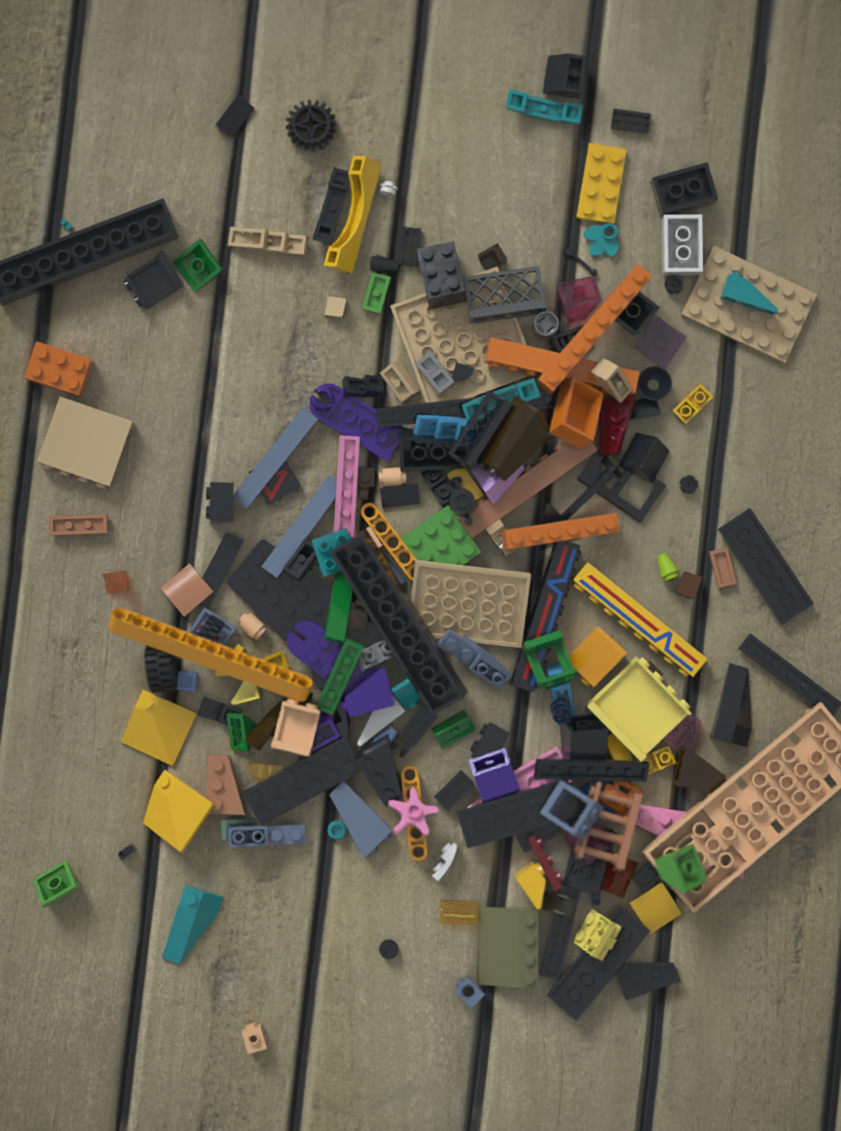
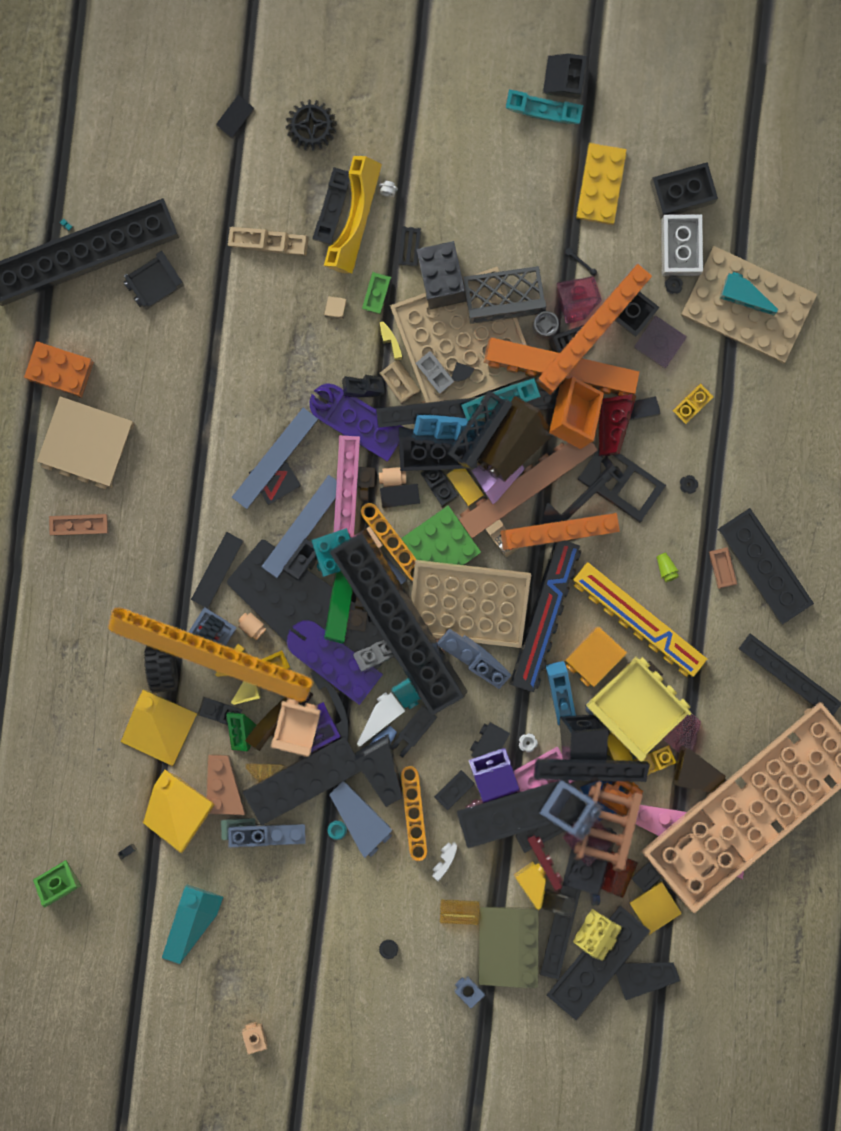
(116, 581): clear orange panel -> none
(187, 590): nougat slope -> none
(187, 681): medium blue tile -> none
(198, 265): green slope -> none
(221, 502): black slope -> none
(339, 676): green tile -> none
(369, 695): dark purple slope -> none
(382, 264): black cone -> none
(388, 337): none -> light yellow slope
(412, 813): bright pink animal -> none
(453, 728): green slope -> none
(462, 501): black piece -> none
(492, 257): dark brown panel -> none
(533, 742): none -> white plate
(550, 640): green panel -> none
(560, 711): dark blue wheel -> none
(600, 241): teal plate -> none
(612, 379): tan slope -> none
(630, 120): black tile -> none
(644, 456): black slope -> none
(659, 374): black piece -> none
(681, 868): bright green slope -> none
(688, 585): reddish brown panel -> none
(733, 712): black wedge -> none

